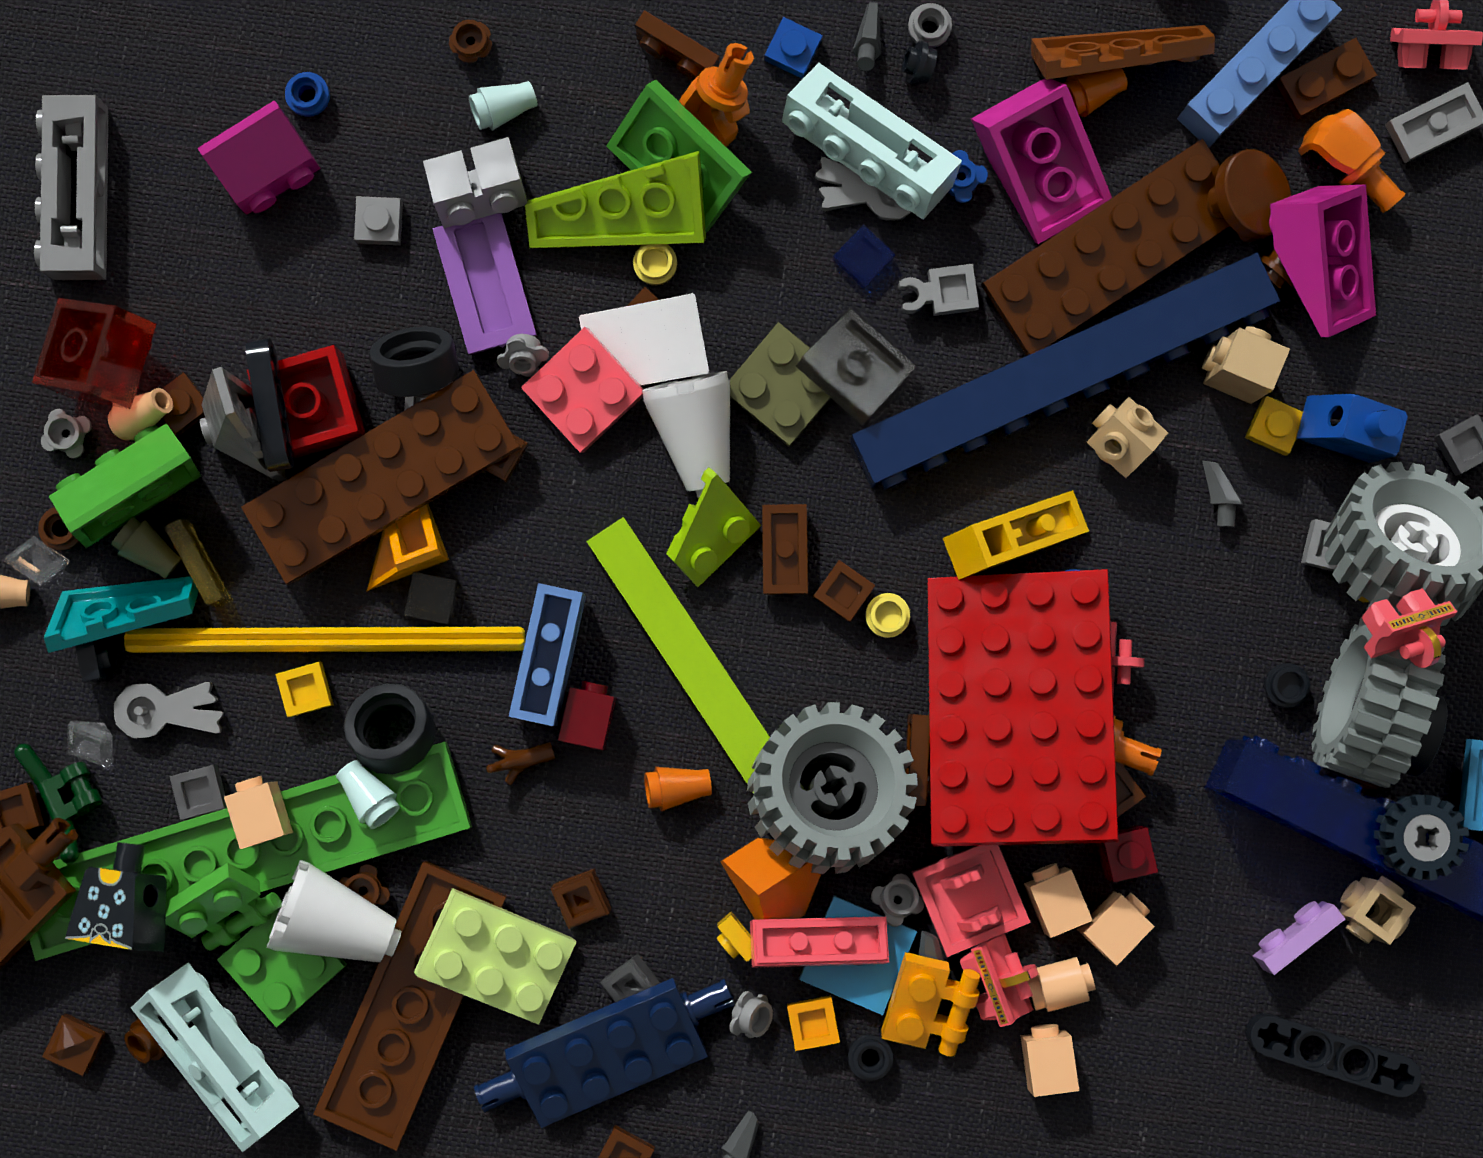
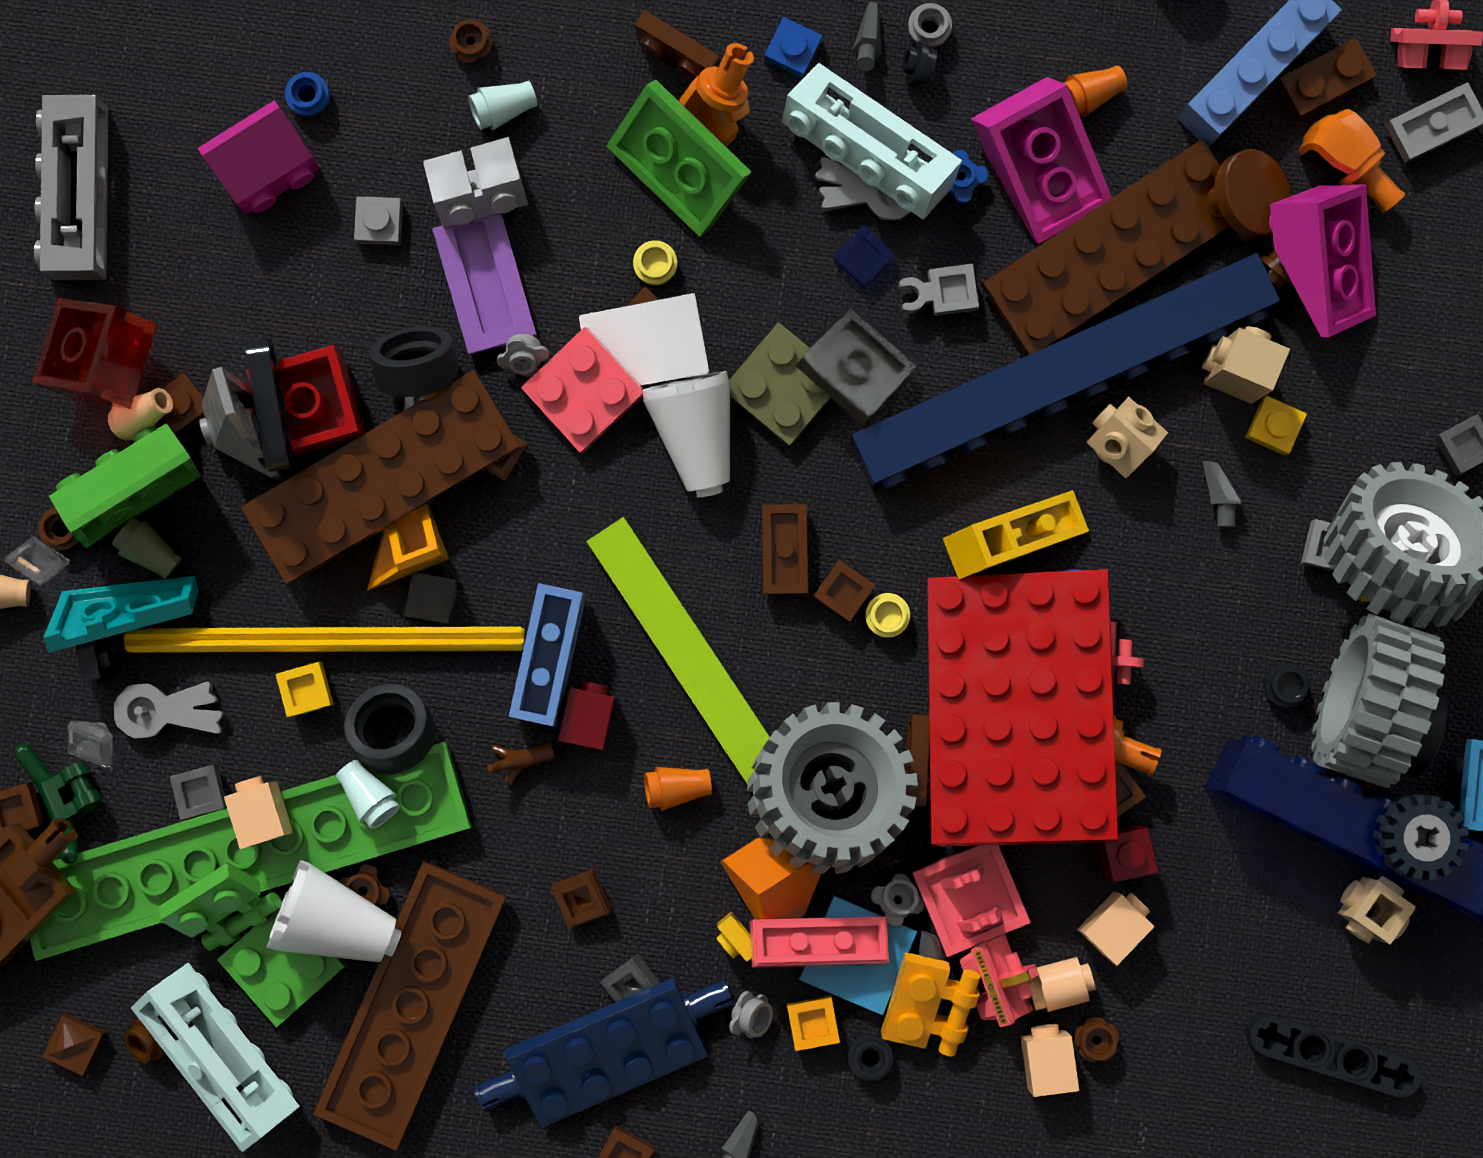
(53, 433): light grey plate -> none
(121, 904): black torso -> none
(198, 563): clear yellow tile -> none
(495, 956): yellowish green plate -> none
(630, 208): lime wing -> none
(711, 530): lime wing -> none
(1057, 900): light nougat brick -> none
(1084, 1039): none -> reddish brown plate
(1113, 50): dark orange wing -> none
(1311, 925): lavender plate -> none
(1365, 431): blue torso -> none
(1413, 632): coral hips -> none

